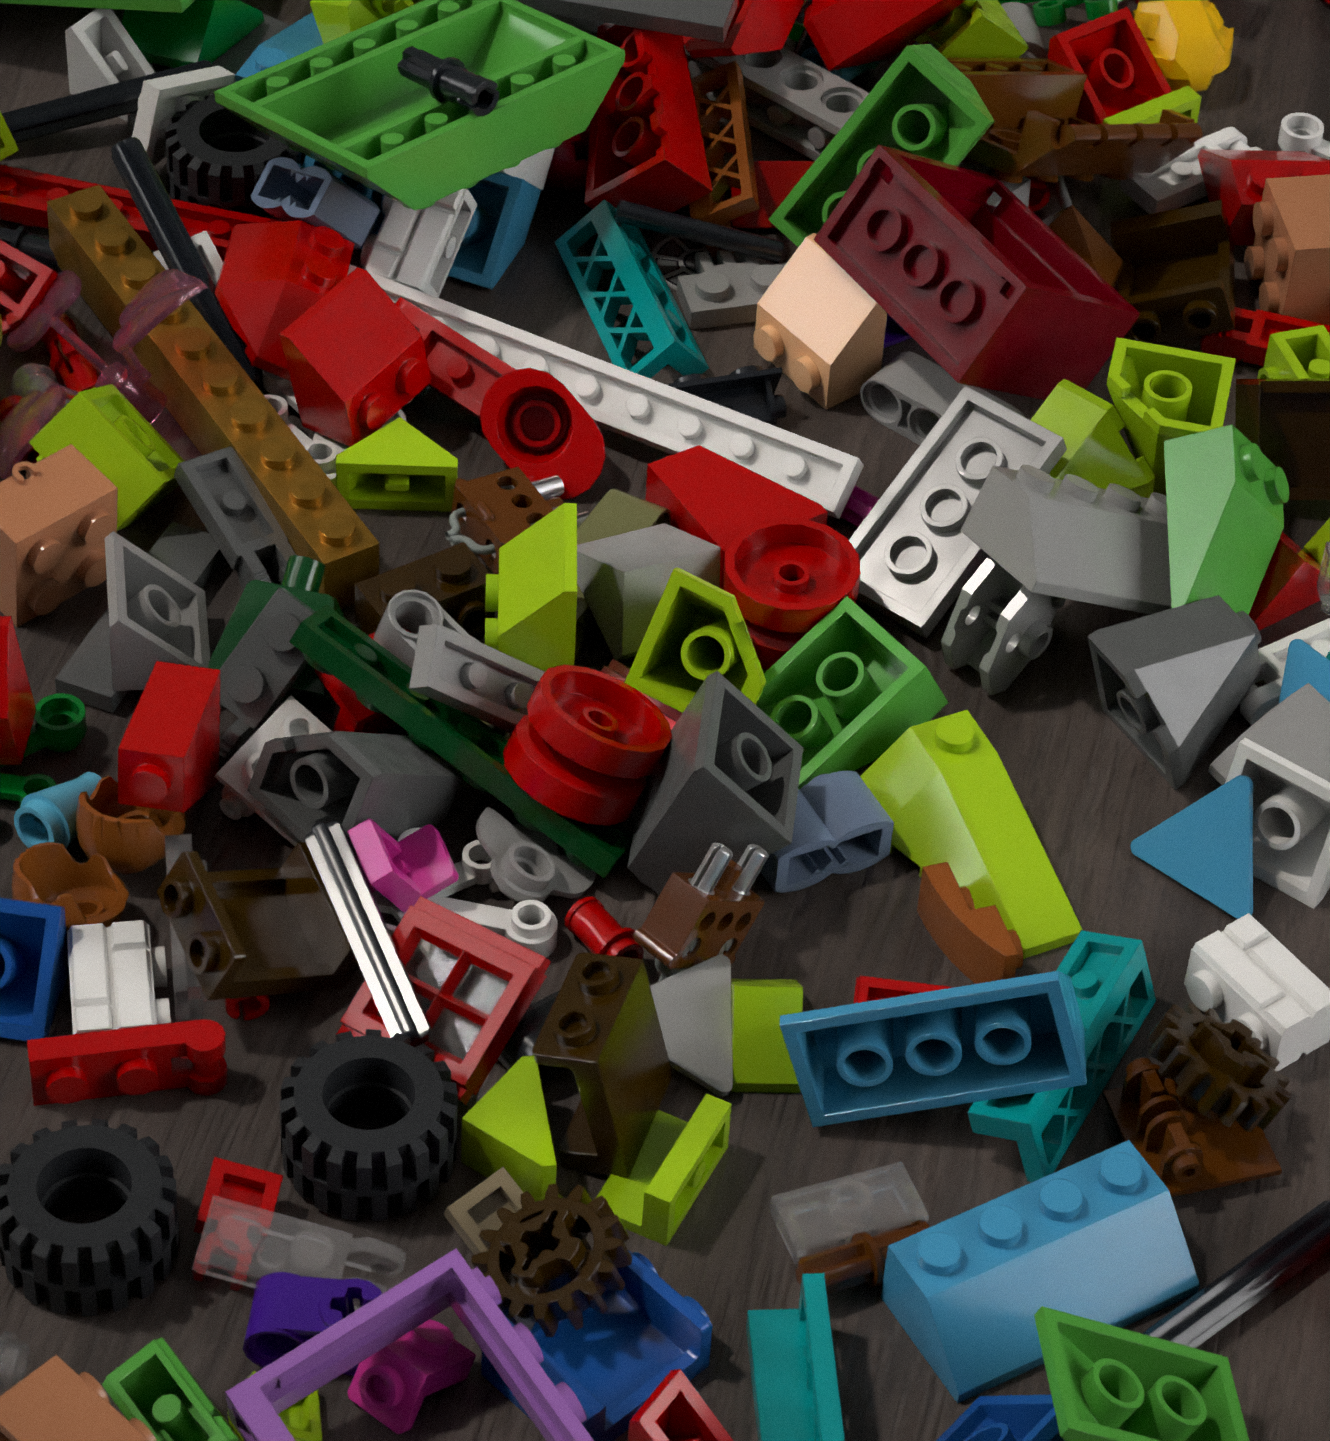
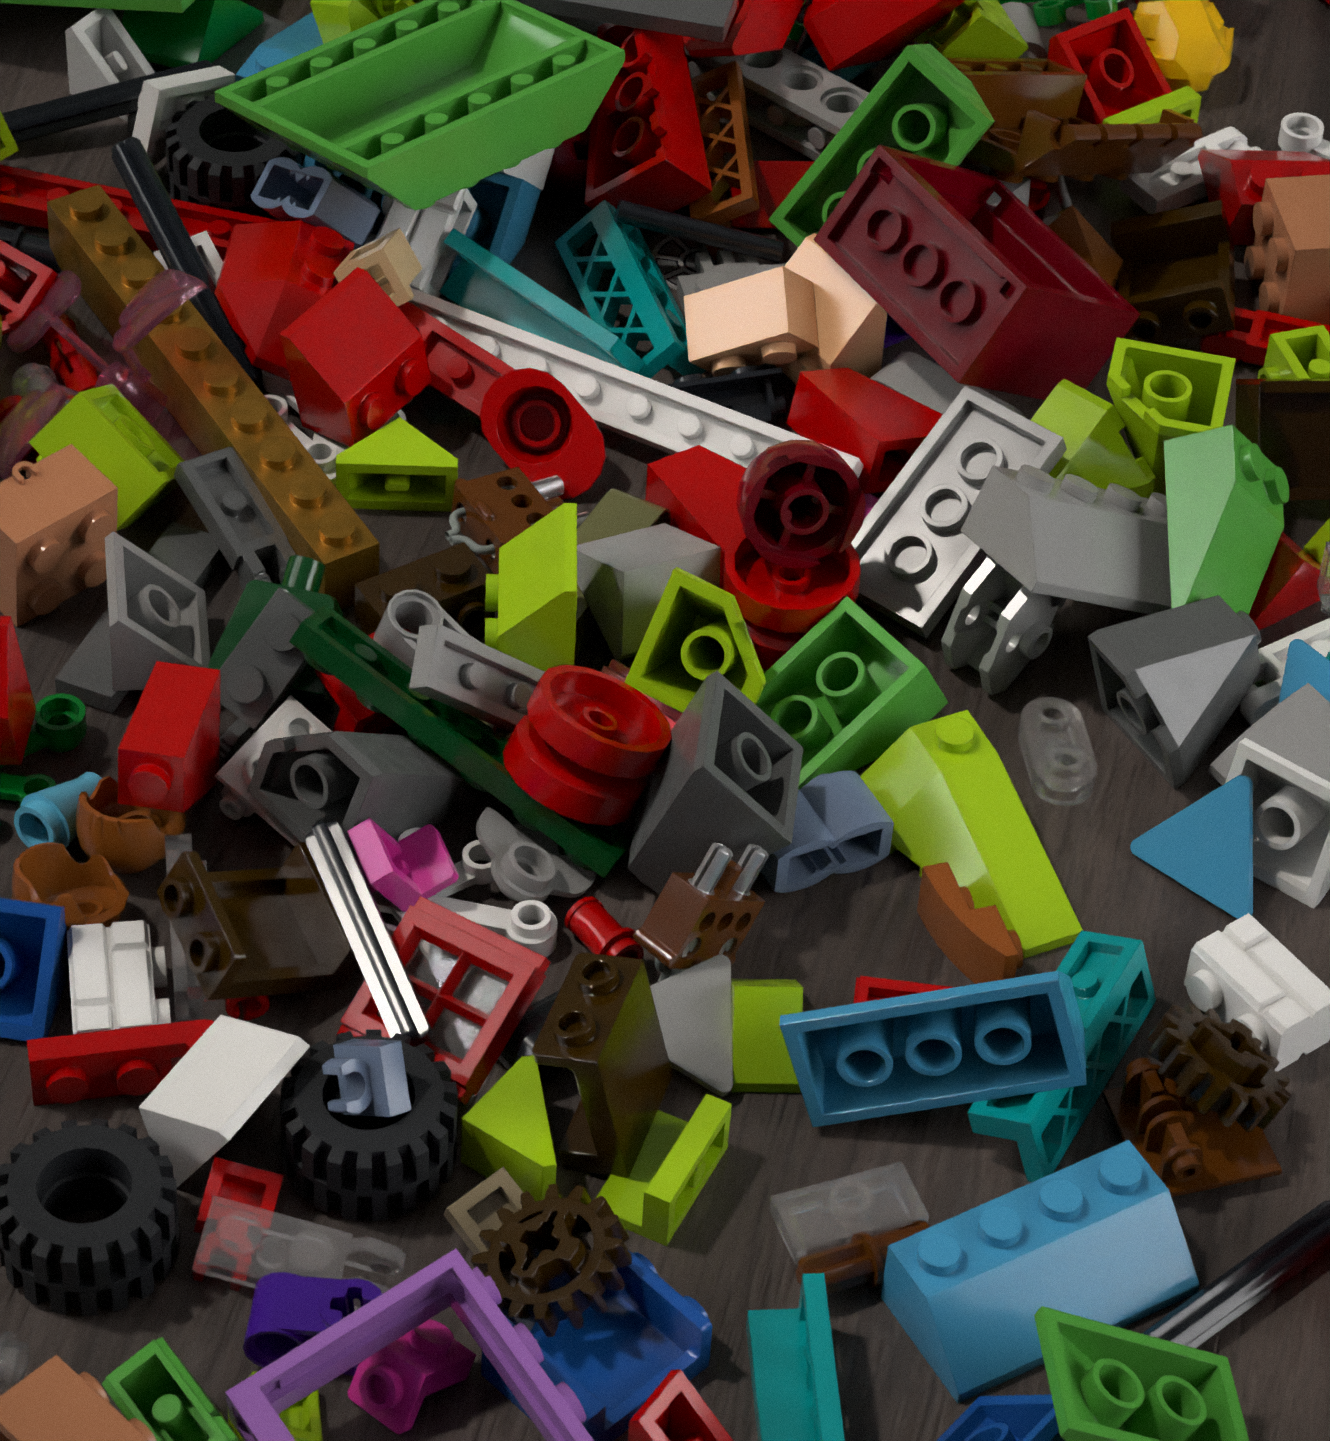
(216, 1090): none -> white slope
(369, 1078): none -> sand blue tile
(388, 262): none -> tan brick
(449, 81): black axle -> none
(505, 294): none -> teal fence
(751, 321): none -> light nougat brick
(799, 503): none -> dark red cylinder
(861, 420): none -> red slope
(1050, 739): none -> clear plate

